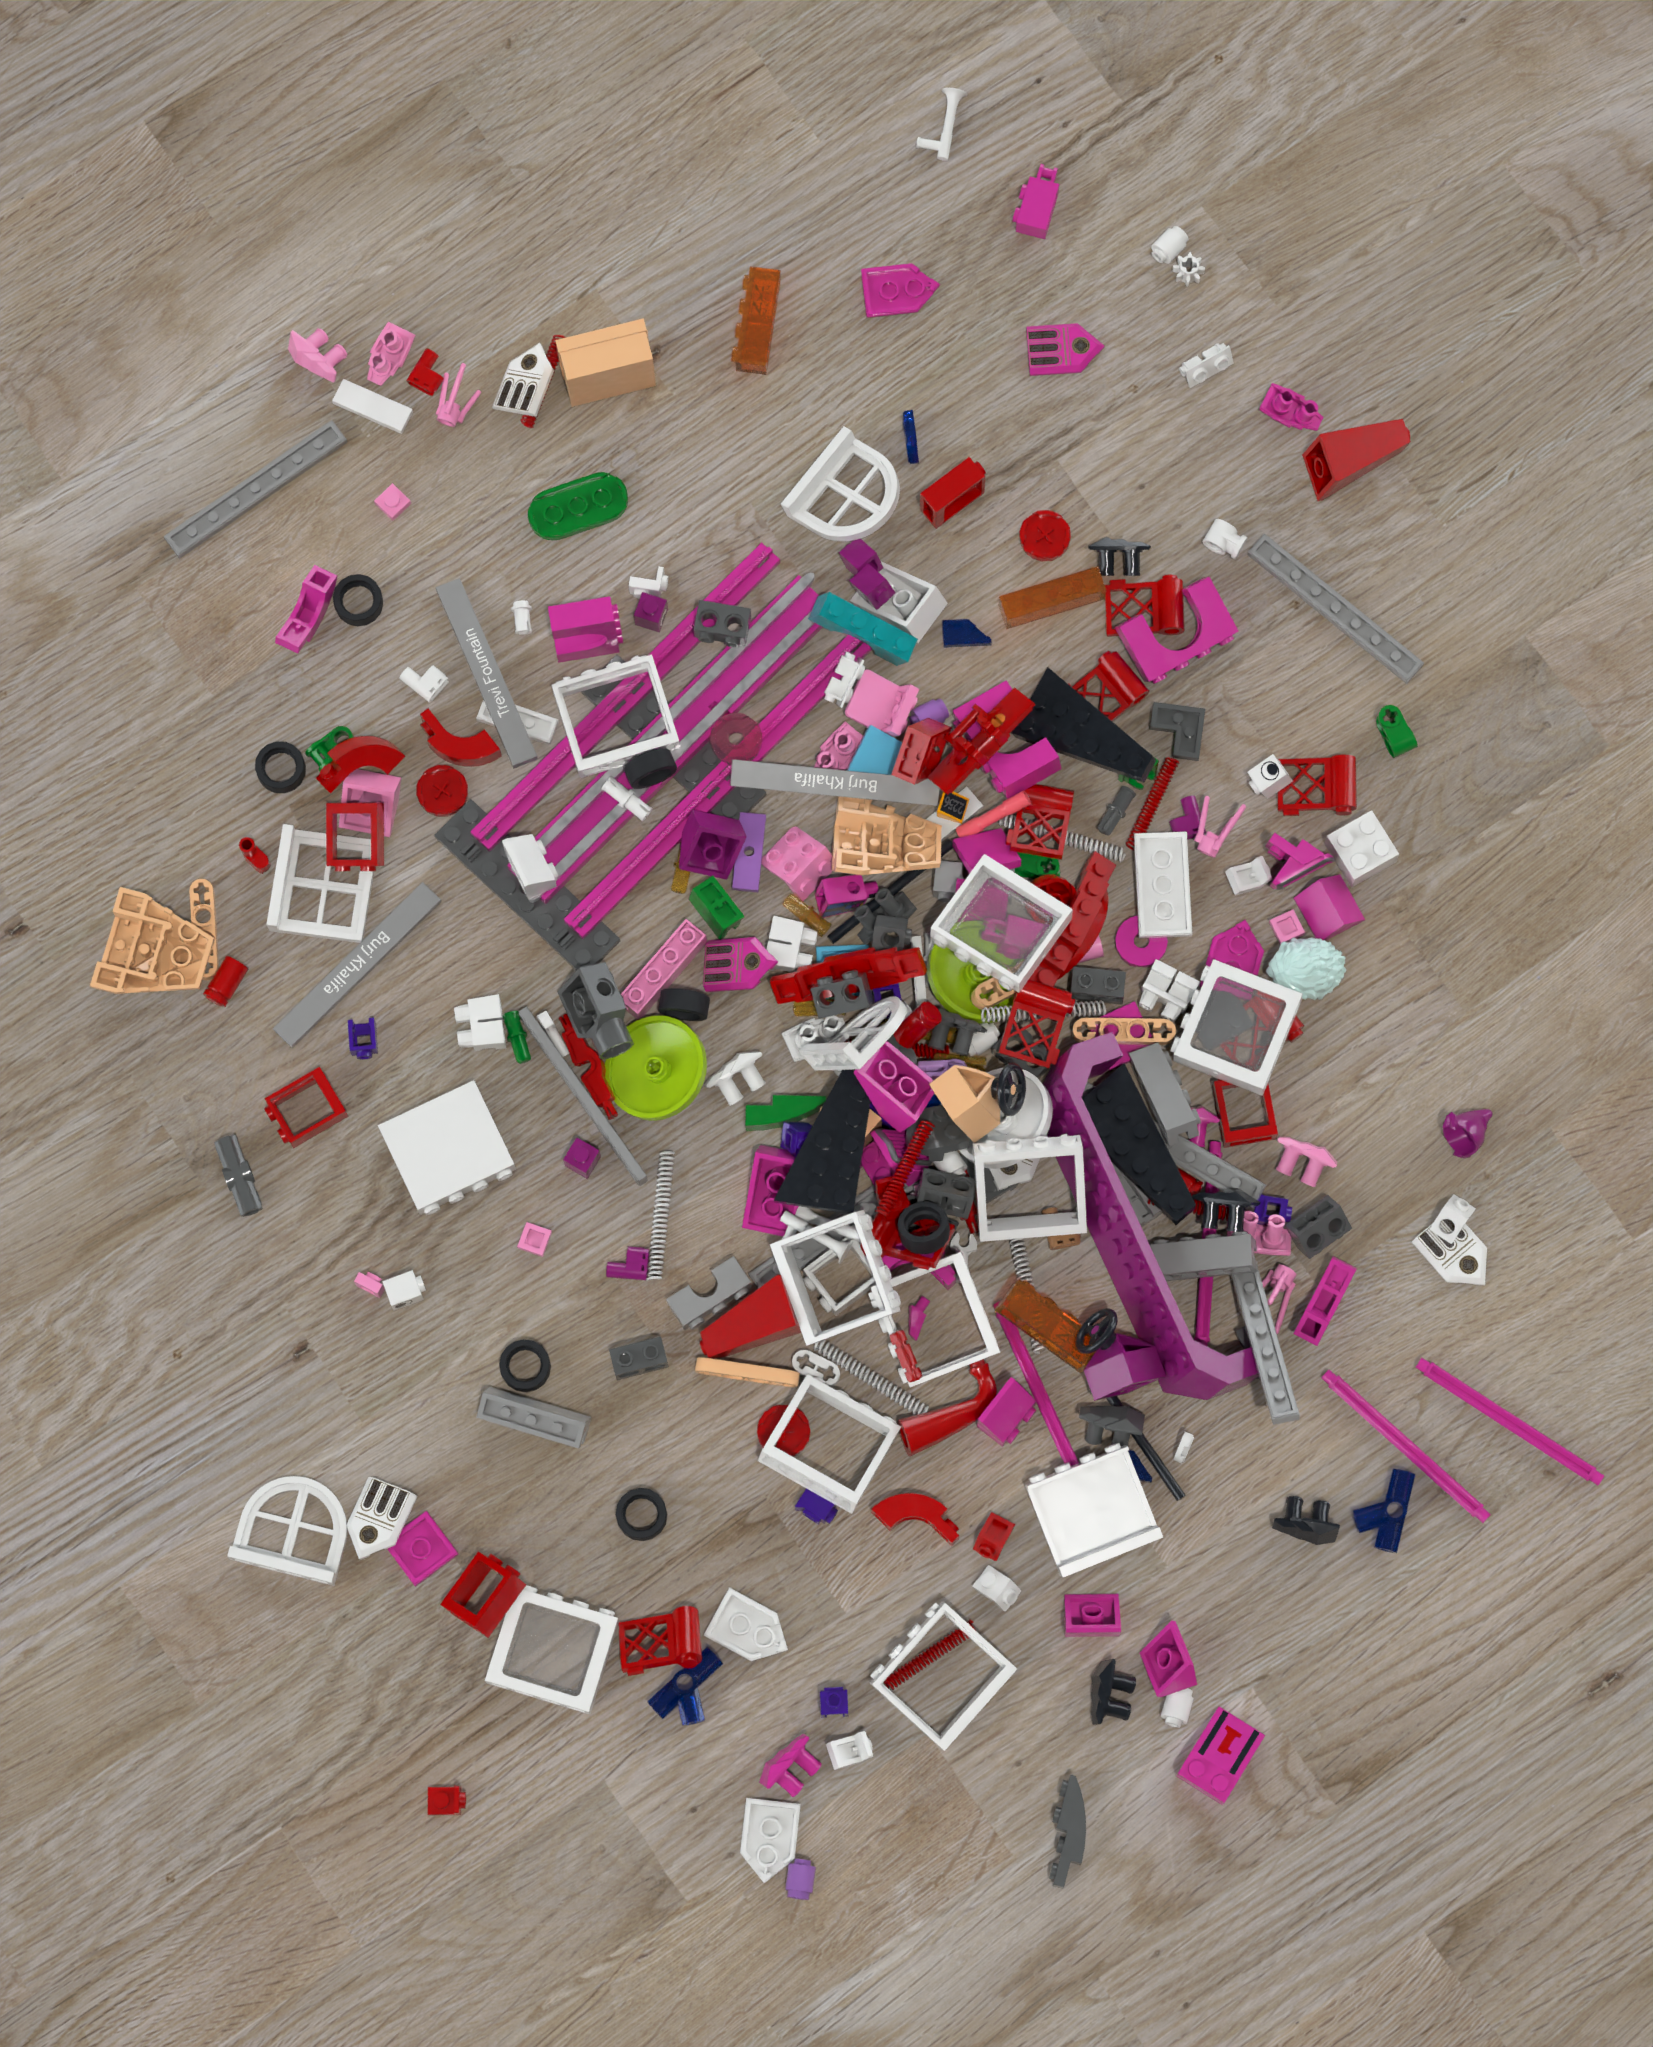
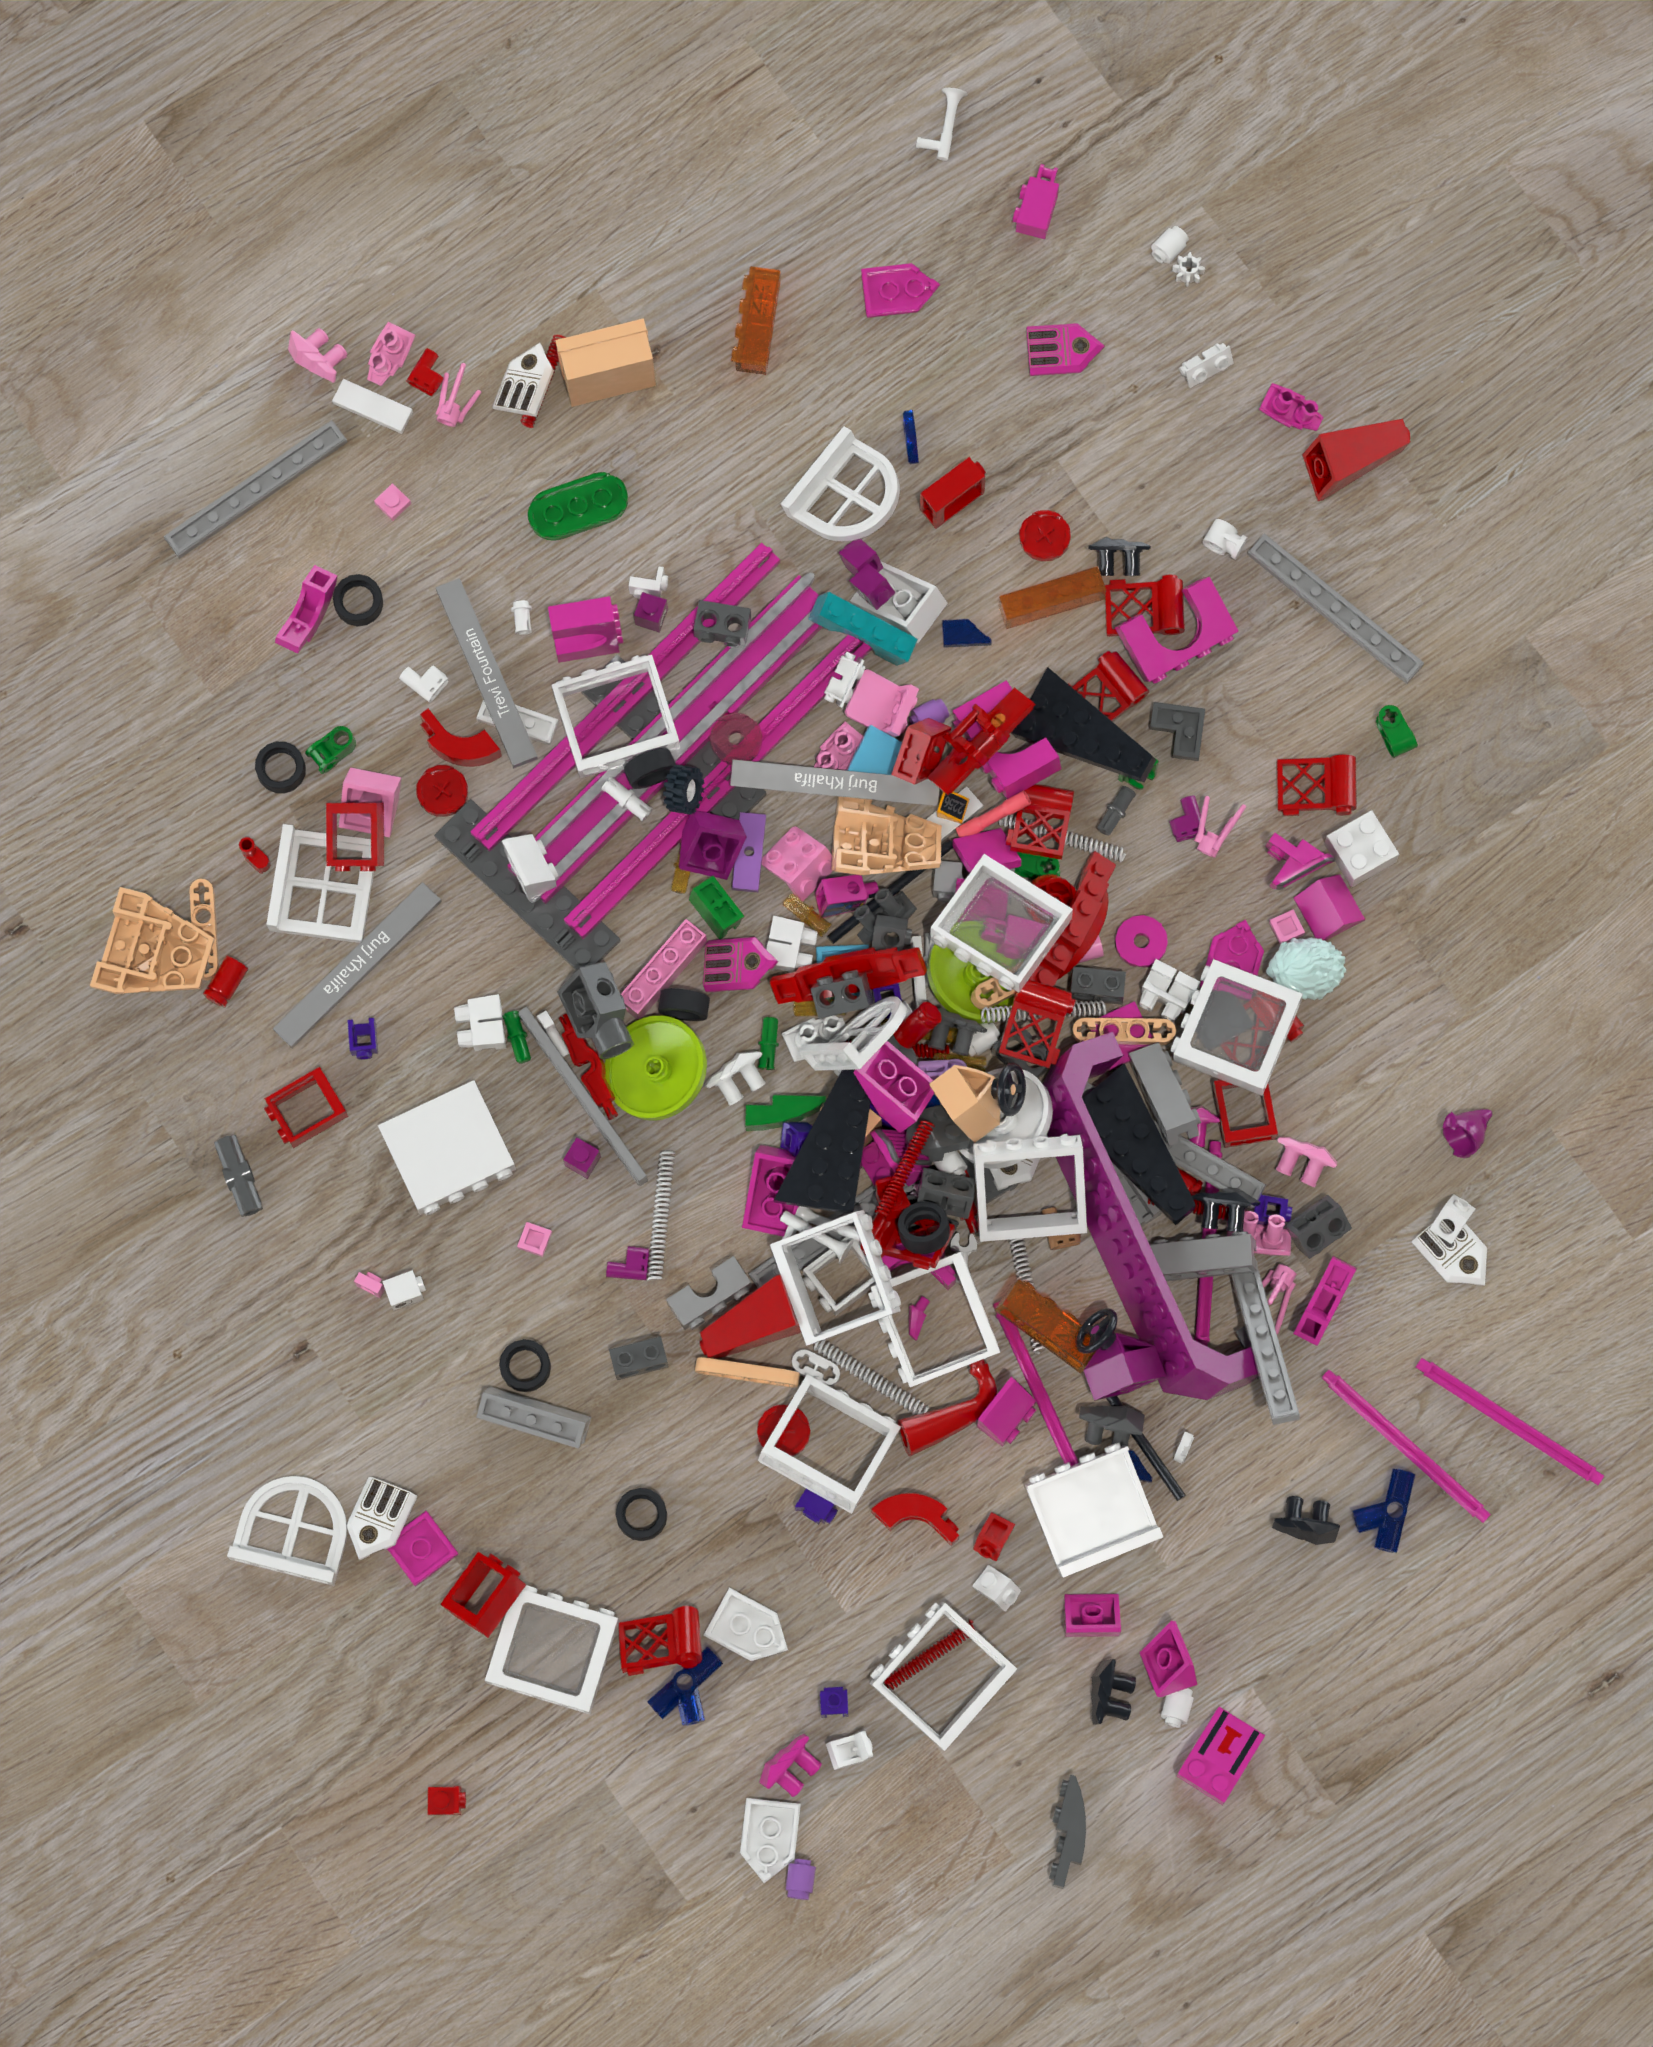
(358, 753): red arch -> none
(683, 789): none -> black bush
(768, 1043): none -> green axle
(905, 1356): red axle -> none
(1162, 884): white tile -> none
(1167, 775): red piece -> none
(1249, 876): white bracket -> none
(1269, 777): white brick -> none

